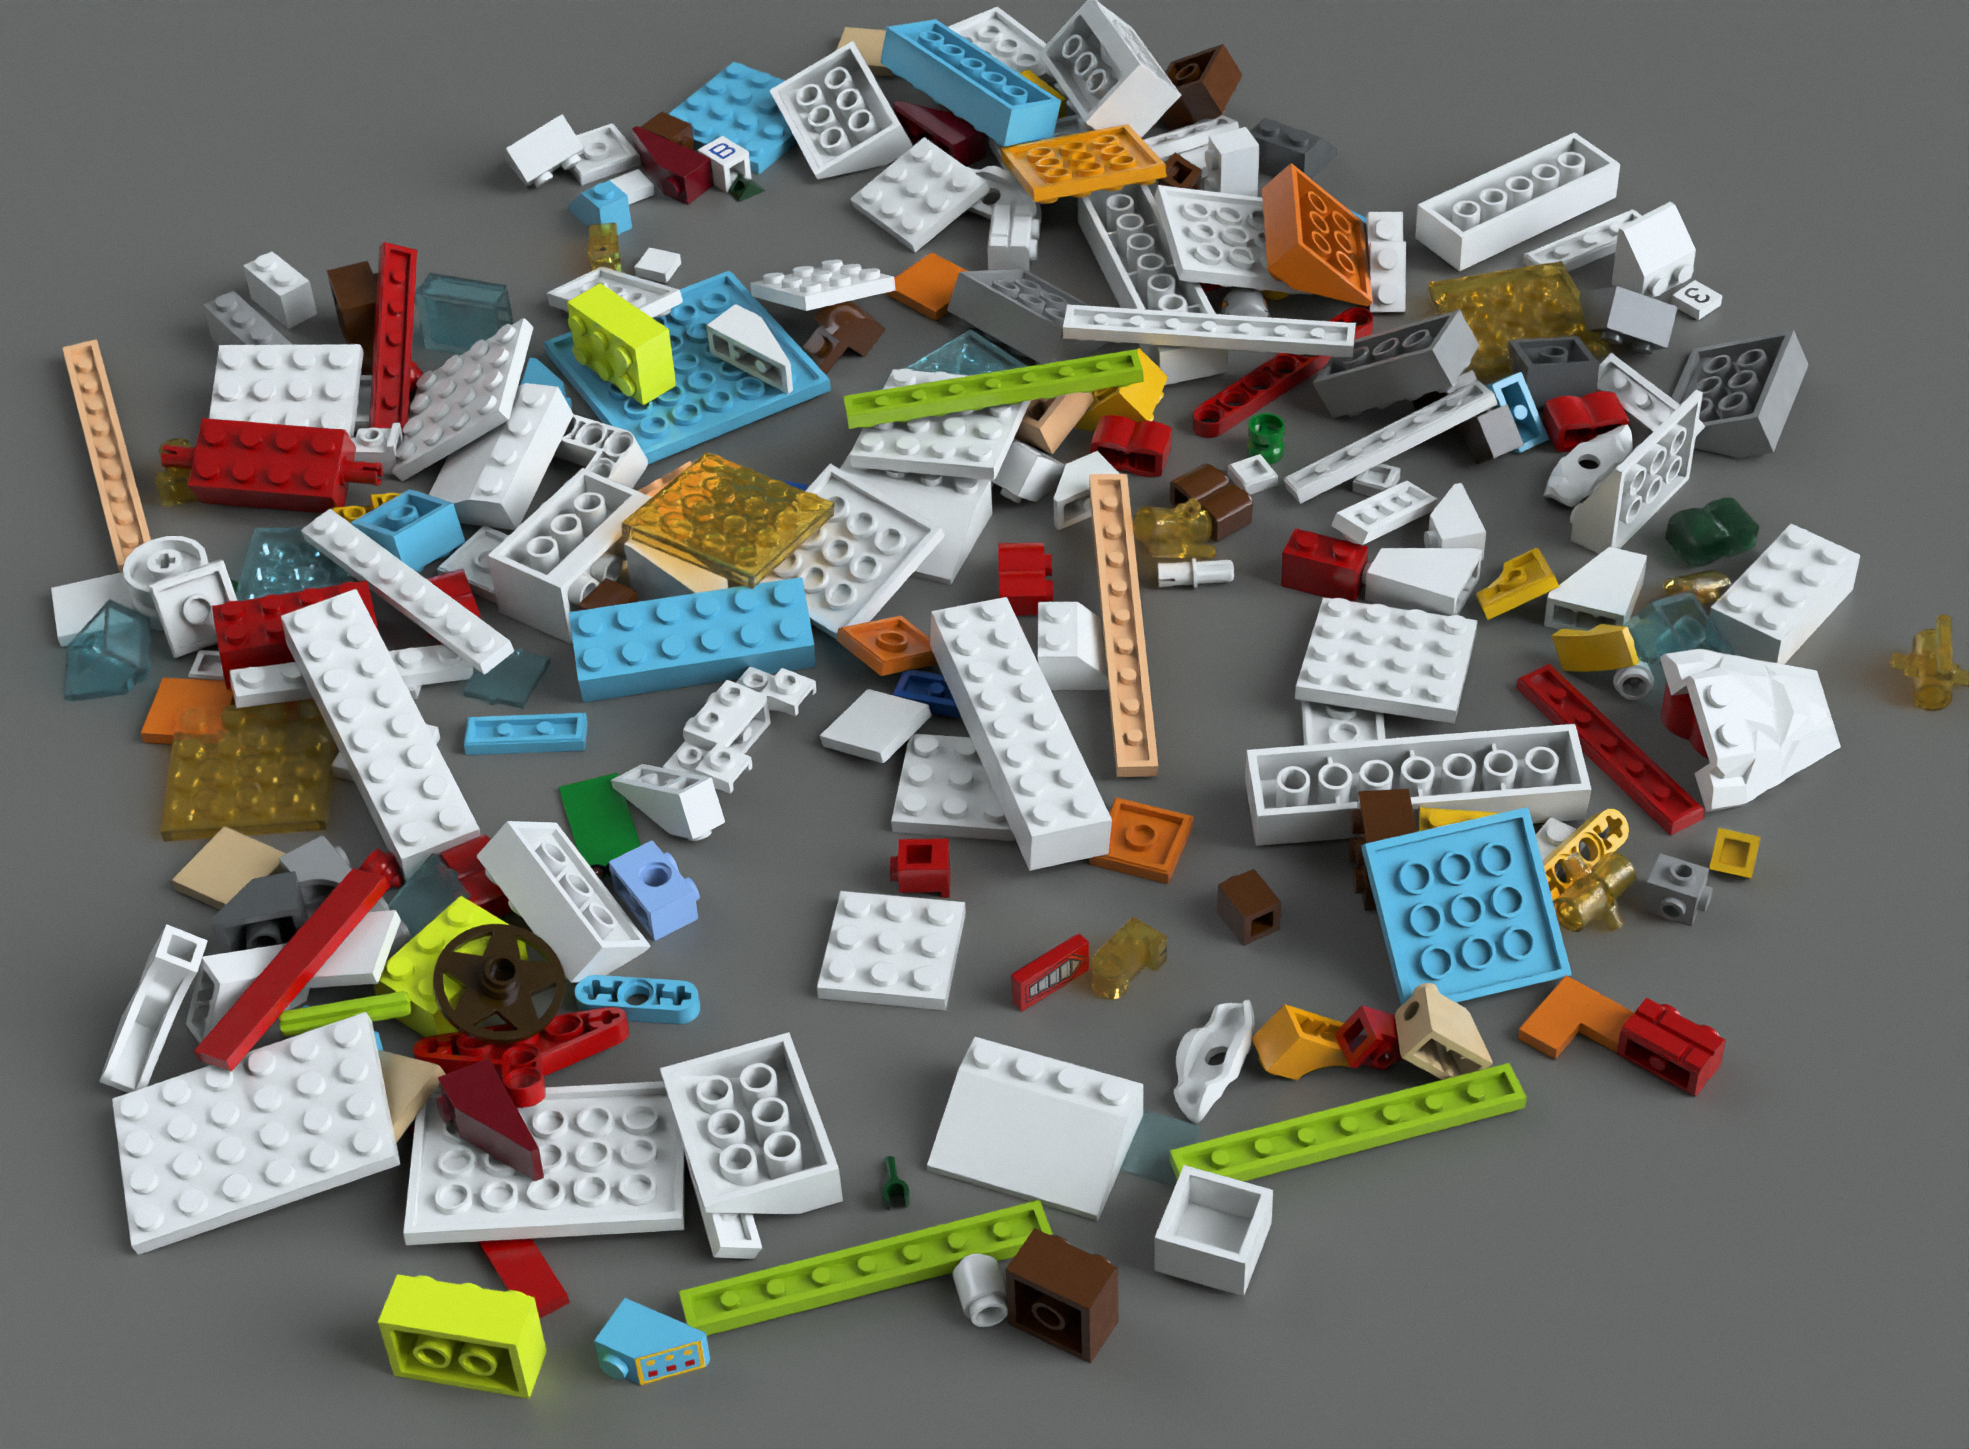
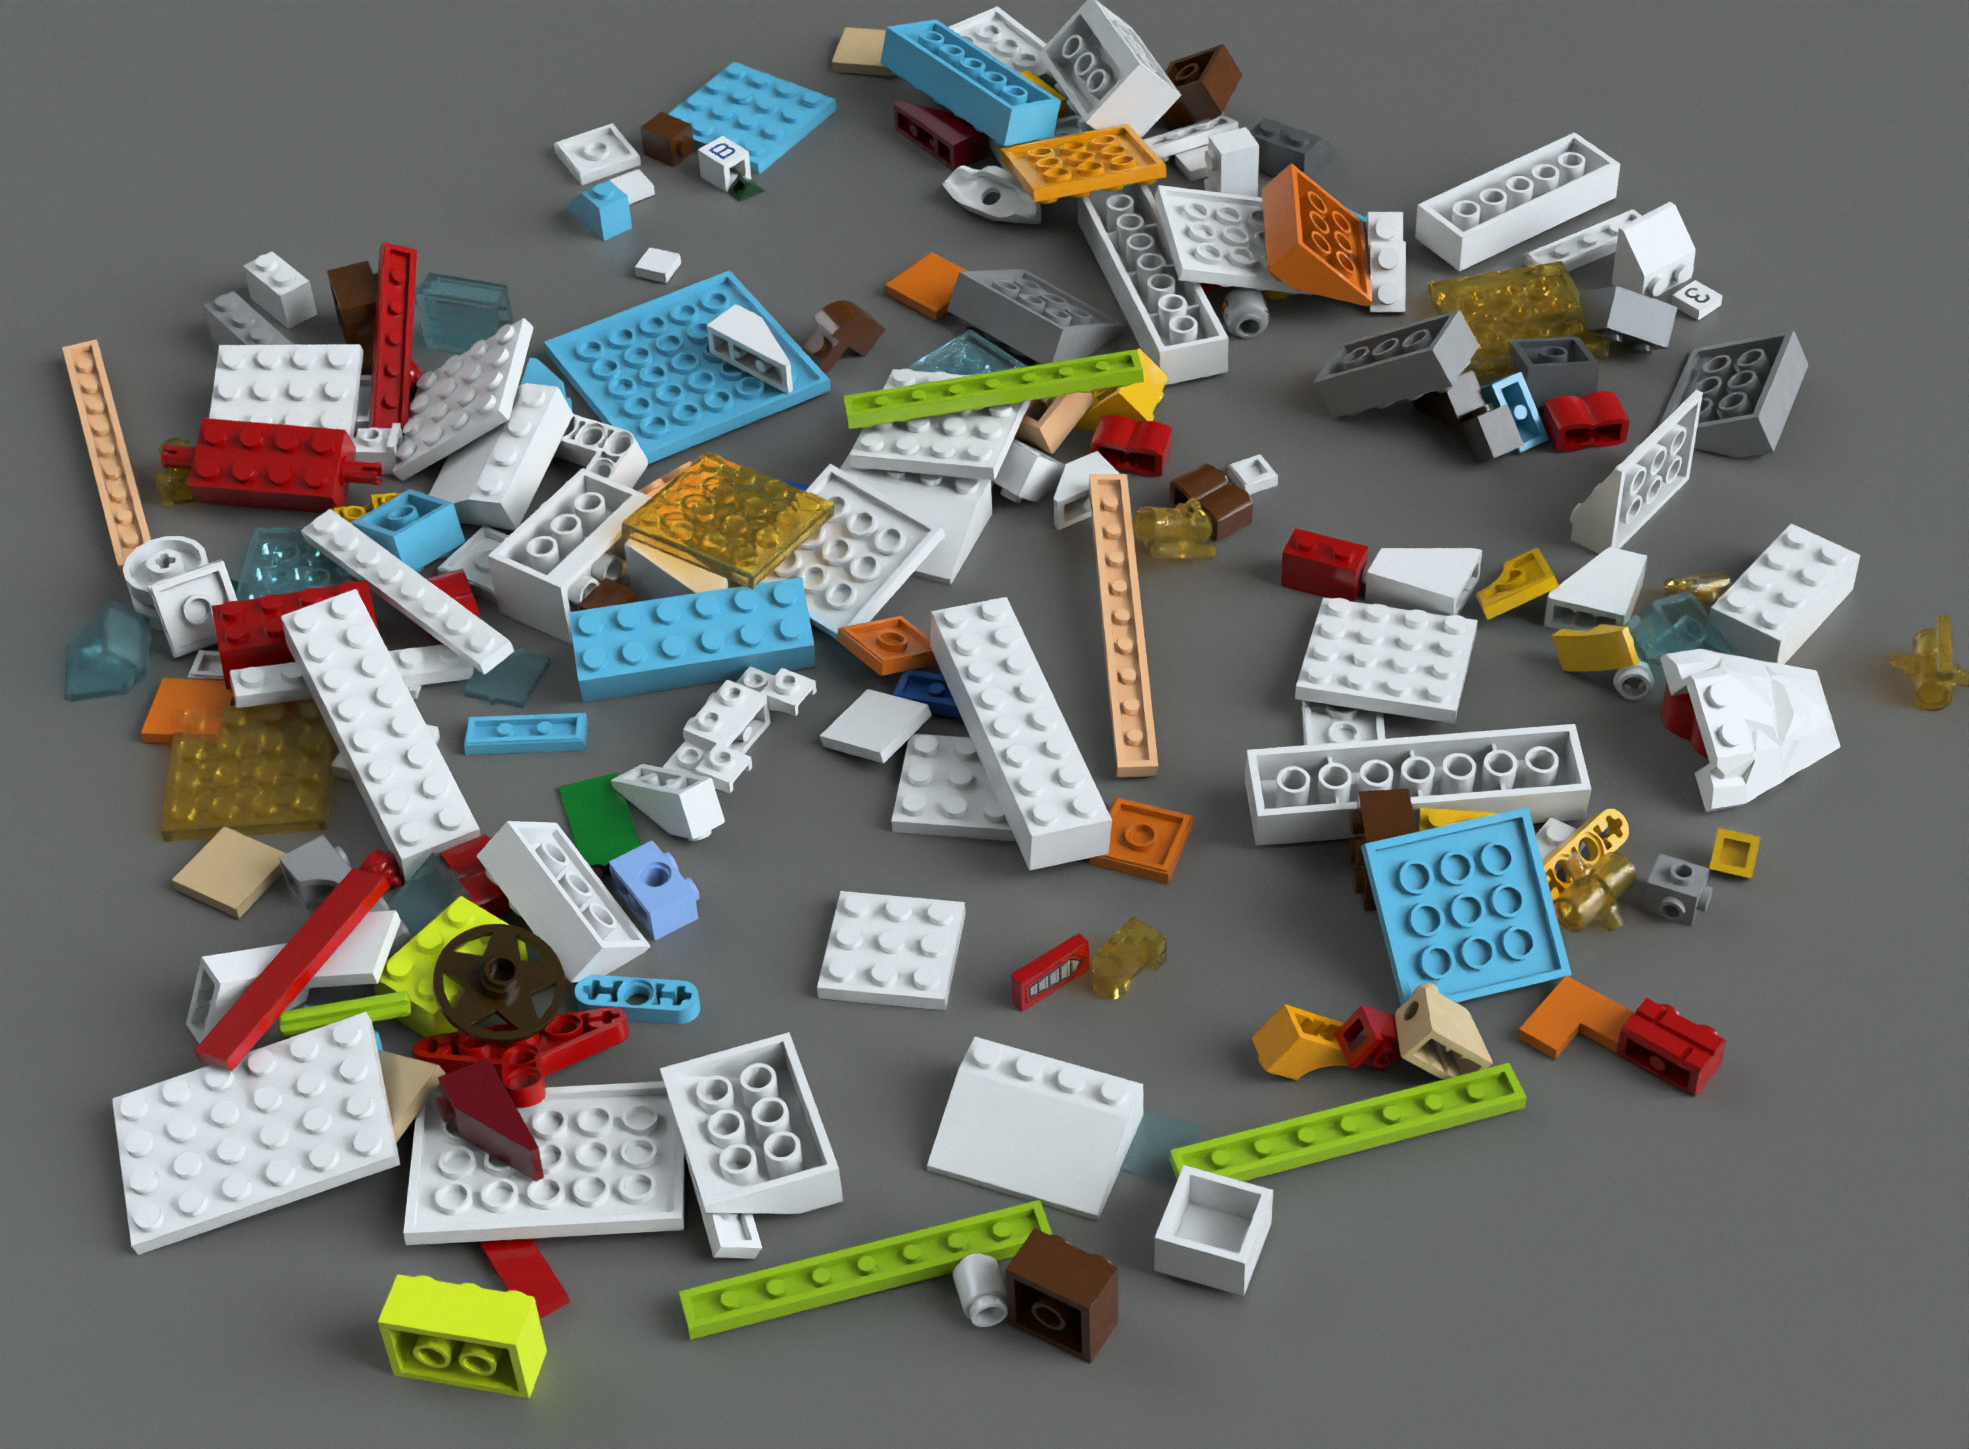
(80, 601): white tile -> none
(152, 1009): white arch -> none
(261, 914): dark grey slope -> none
(544, 152): white slope -> none
(604, 246): clear yellow leg -> none
(621, 344): neon yellow brick -> none
(646, 295): white plate -> none
(648, 1345): medium azure slope -> none
(673, 167): dark red slope -> none
(822, 286): white plate -> none
(841, 115): white slope -> none
(894, 1185): dark green hand -> none
(920, 194): white plate -> none
(922, 866): red brick -> none
(1012, 237): white brick -> none
(1023, 574): red brick -> none
(1071, 647): white slope -> none
(1181, 174): reddish brown brick -> none
(1195, 573): white axle -> none
(1203, 1084): white piece -> none
(1209, 331): white plate -> none
(1248, 906): reddish brown brick -> none
(1266, 376): red beam -> none
(1266, 437): green wheel -> none
(1376, 480): white tile -> none
(1383, 513): white plate -> none
(1389, 441): white tile -> none
(1455, 523): white slope -> none
(1571, 482): white piece -> none
(1612, 750): red tile -> none
(1636, 394): white plate -> none
(1712, 532): clear green brick -> none

